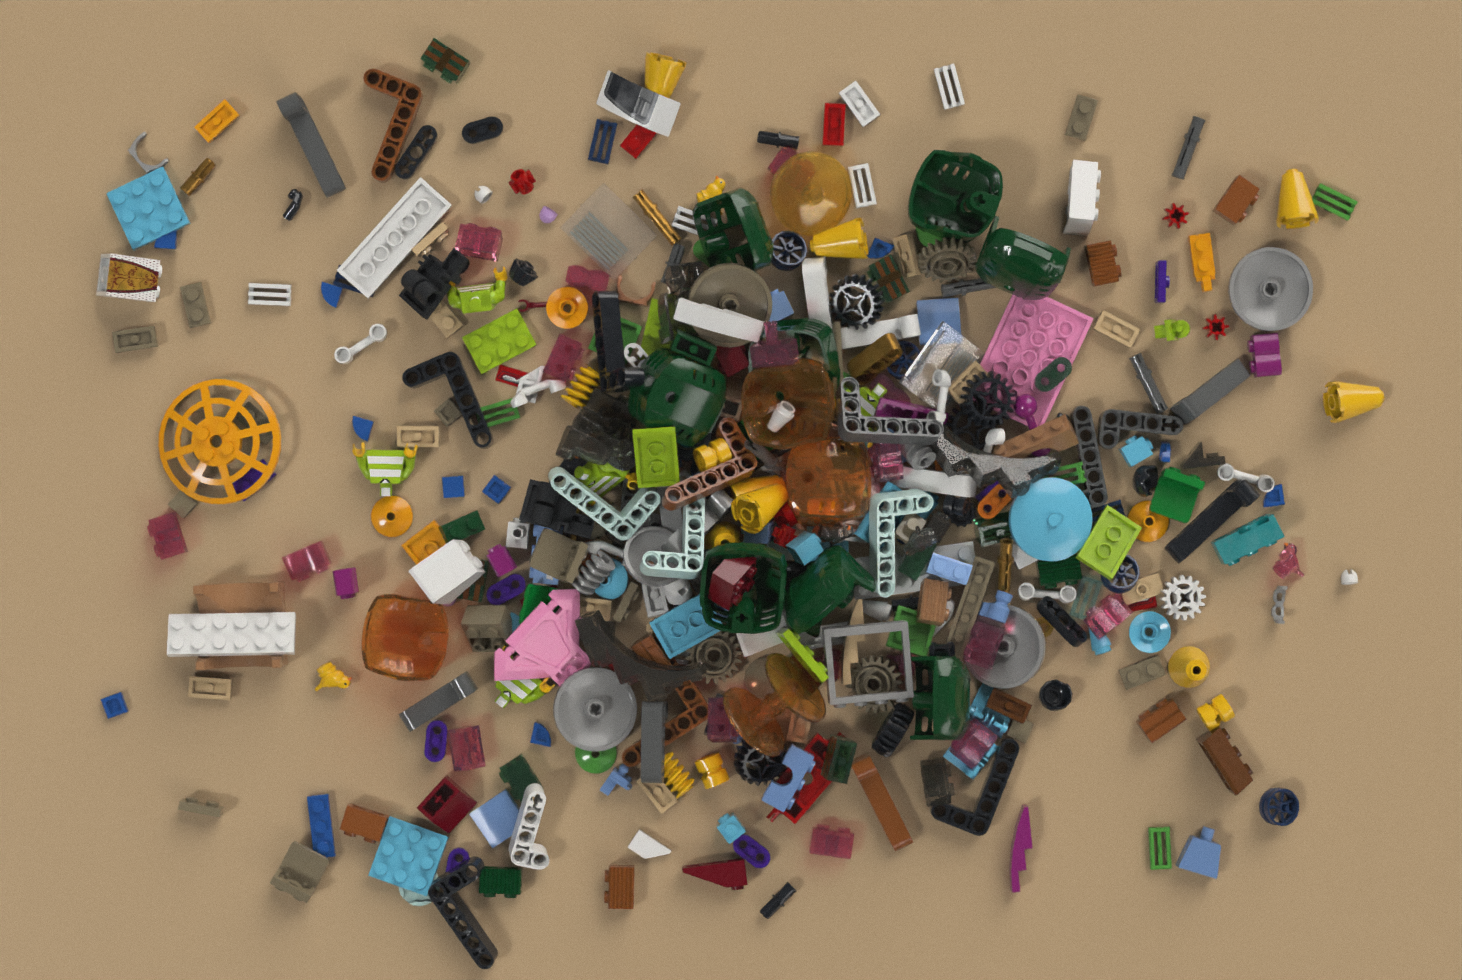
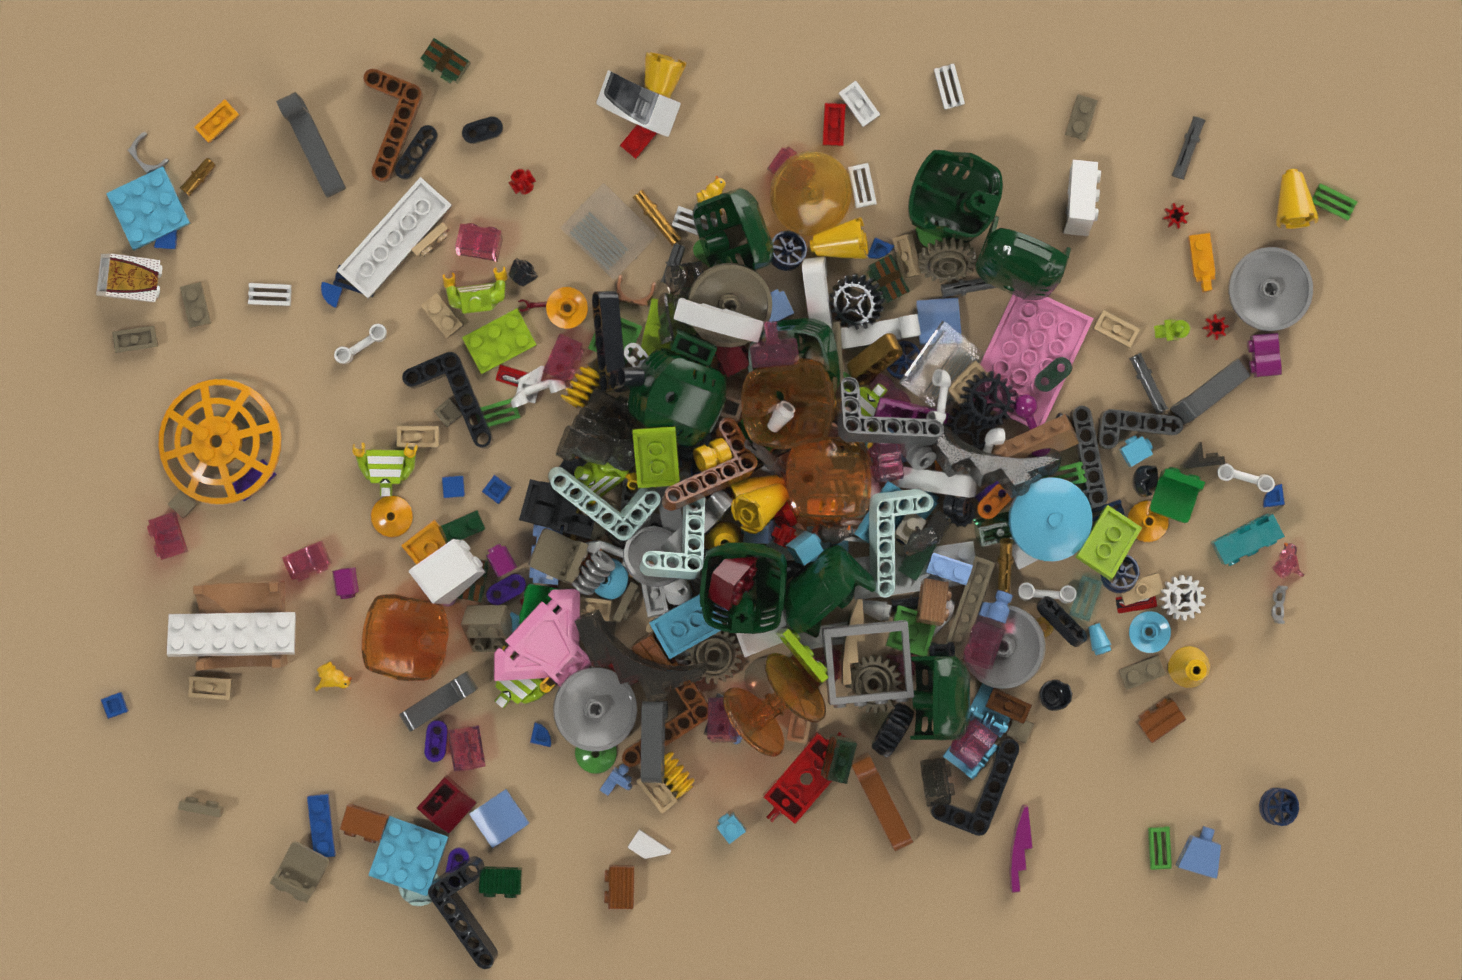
(294, 206): black arm -> none
(362, 427): blue tile -> none
(430, 283): black plate -> none
(483, 195): white hinge -> none
(518, 534): white brick -> none
(518, 775): clear green brick -> none
(531, 825): white beam -> none
(547, 215): lavender hinge -> none
(581, 277): clear pink brick -> none
(606, 123): dark blue tile -> none
(712, 770): yellow wheel -> none
(723, 873): dark red slope -> none
(751, 850): dark purple plate -> none
(765, 766): black gear -> none
(778, 139): black axle -> none
(778, 900): black axle -> none
(781, 795): medium blue arch -> none
(831, 842): clear pink brick -> none
(1060, 571): dark green brick -> none
(1102, 263): dark orange brick -> none
(1107, 616): clear pink brick -> none
(1161, 281): dark purple plate -> none
(1165, 451): blue tile -> none
(1215, 712): yellow wheel -> none
(1226, 760): reddish brown slope -> none
(1236, 200): dark orange brick -> none
(1237, 495): black beam -> none
(1347, 579): white hinge -> none
(1350, 400): yellow cone -> none

